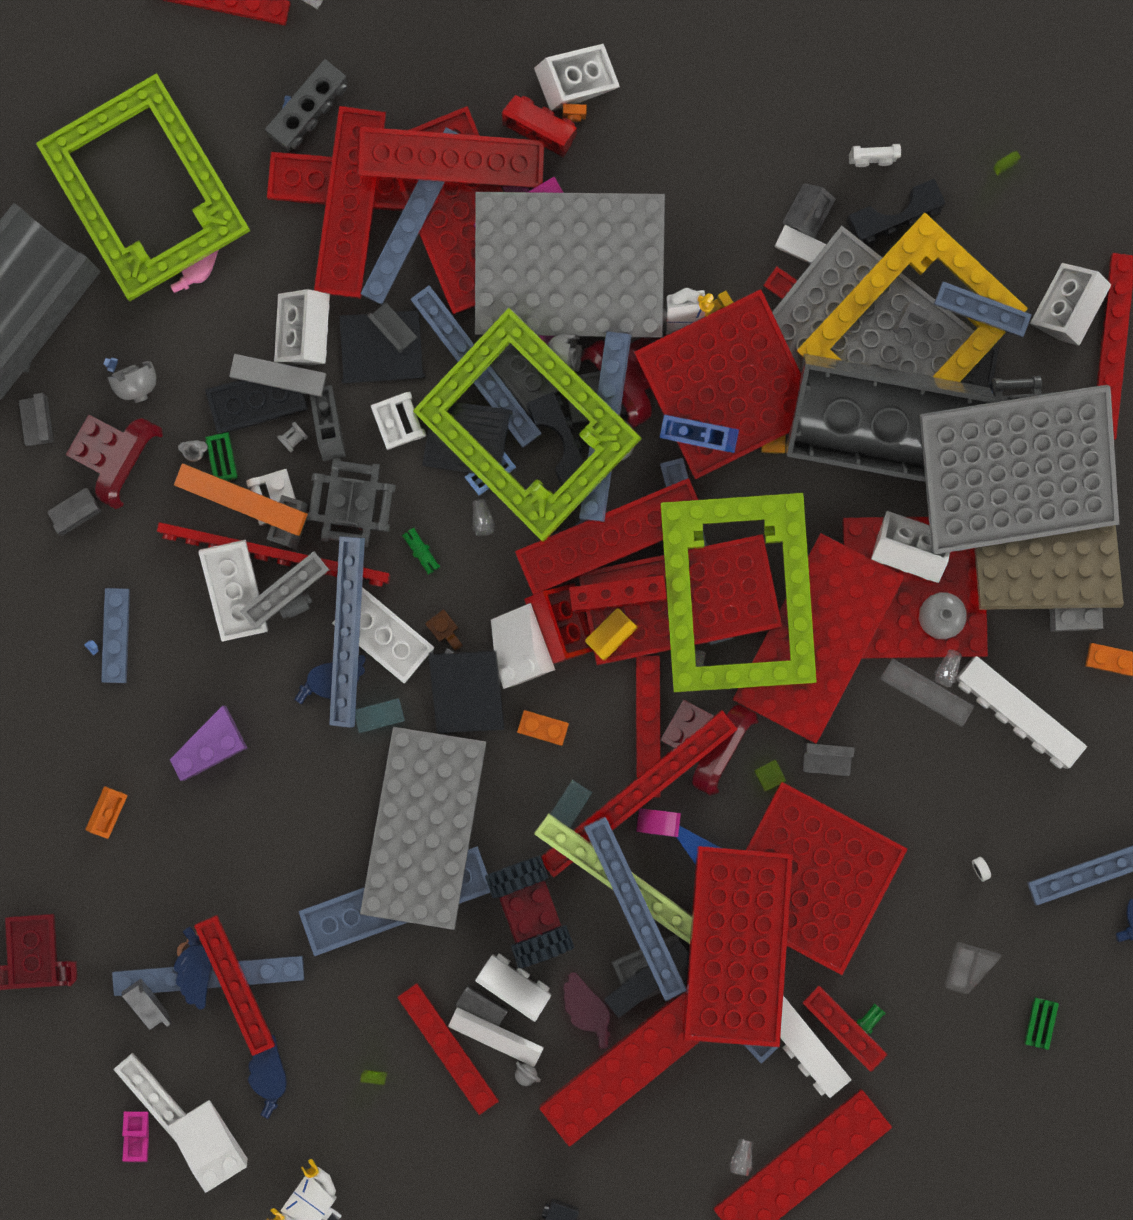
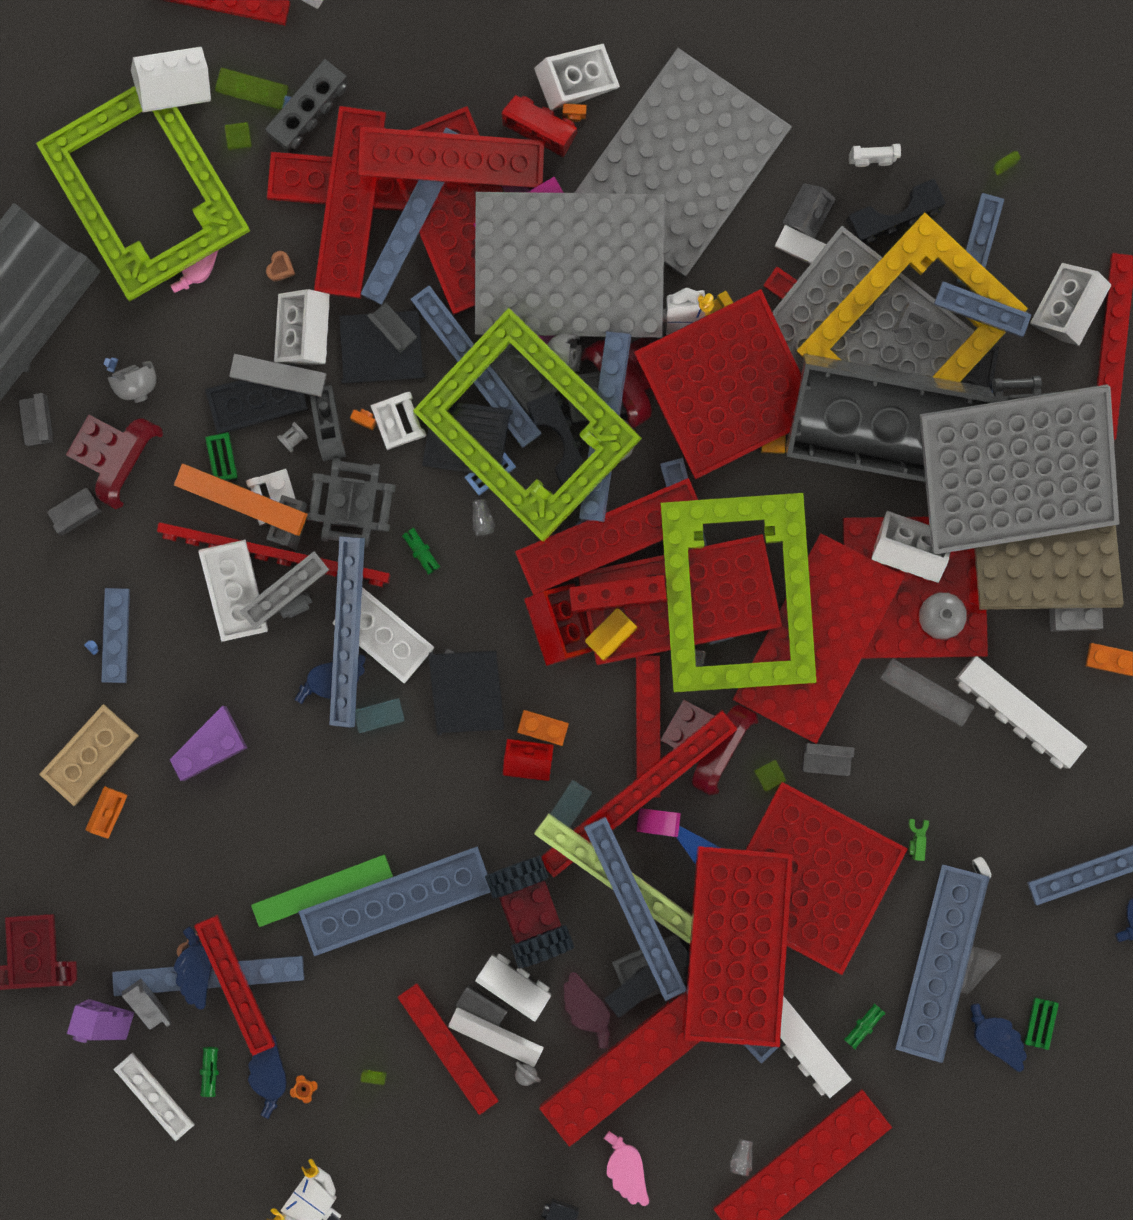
(89, 755): none -> tan tile
(99, 1022): none -> medium lavender wedge
(135, 1136): dark pink slope -> none
(171, 79): none -> white slope
(193, 450): light grey piece -> none
(208, 1146): white slope -> none
(209, 1072): none -> green pin
(238, 135): none -> clear neon green tile
(251, 88): none -> clear neon green tile
(280, 267): none -> nougat tile
(297, 1091): none -> orange plate
(322, 890): none -> bright green tile
(364, 419): none -> orange plate
(423, 828): light grey plate -> none
(443, 628): reddish brown plate -> none
(520, 647): white slope -> none
(528, 760): none -> red panel
(626, 1170): none -> bright pink animal
(695, 145): none -> light grey plate
(699, 433): blue slope -> none
(845, 1028): red plate -> none
(918, 845): none -> bright green plate
(942, 963): none -> sand blue plate
(947, 671): clear cone -> none
(983, 228): none -> sand blue plate
(998, 1038): none -> dark blue animal

